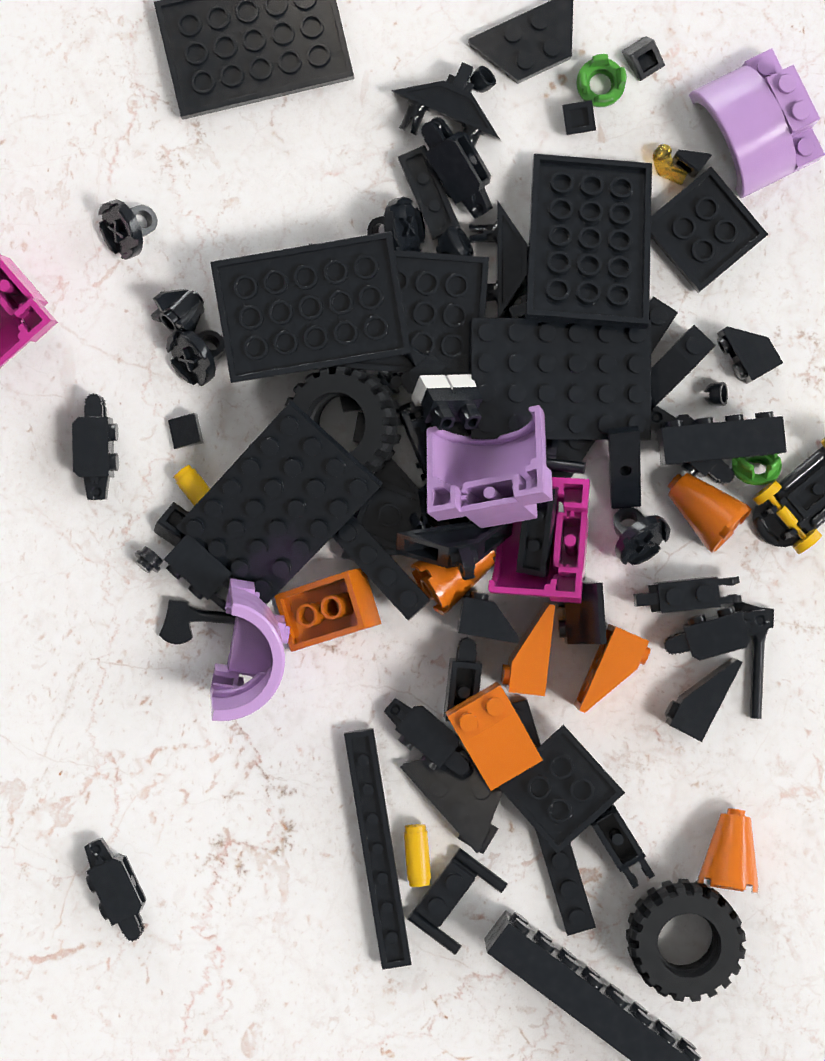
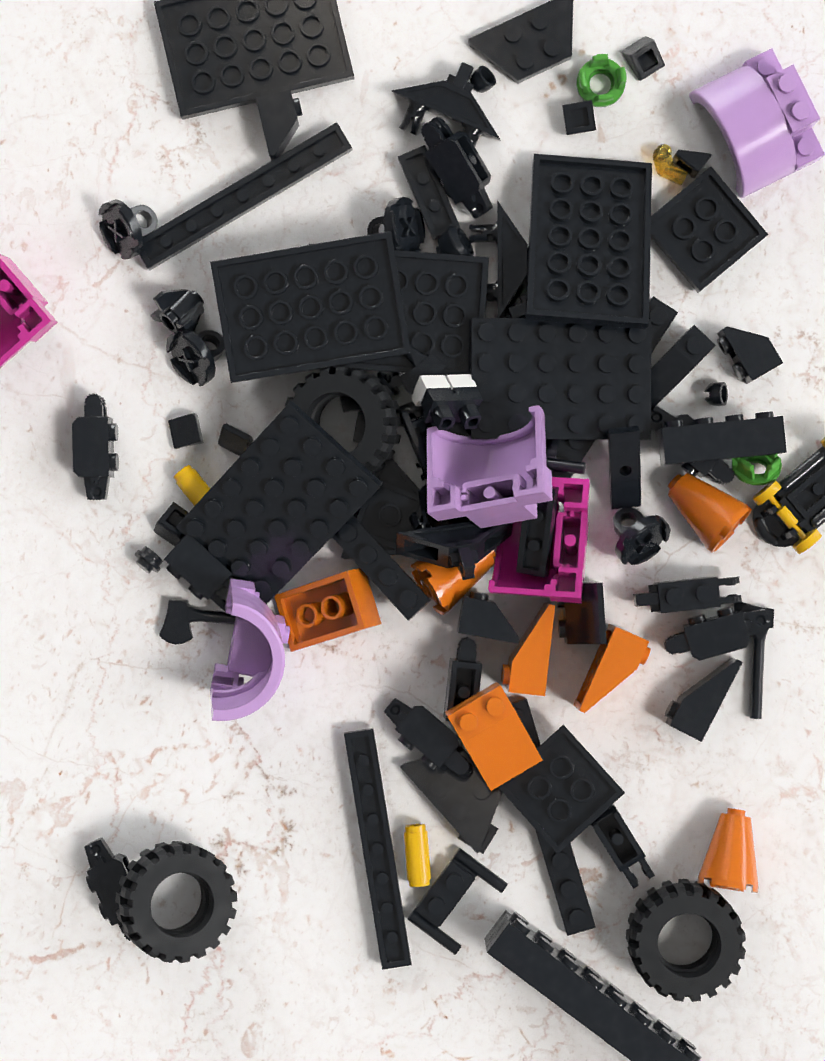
(207, 923): none -> black tyre
(234, 439): none -> black slope
(244, 195): none -> black plate
(279, 120): none -> black slope

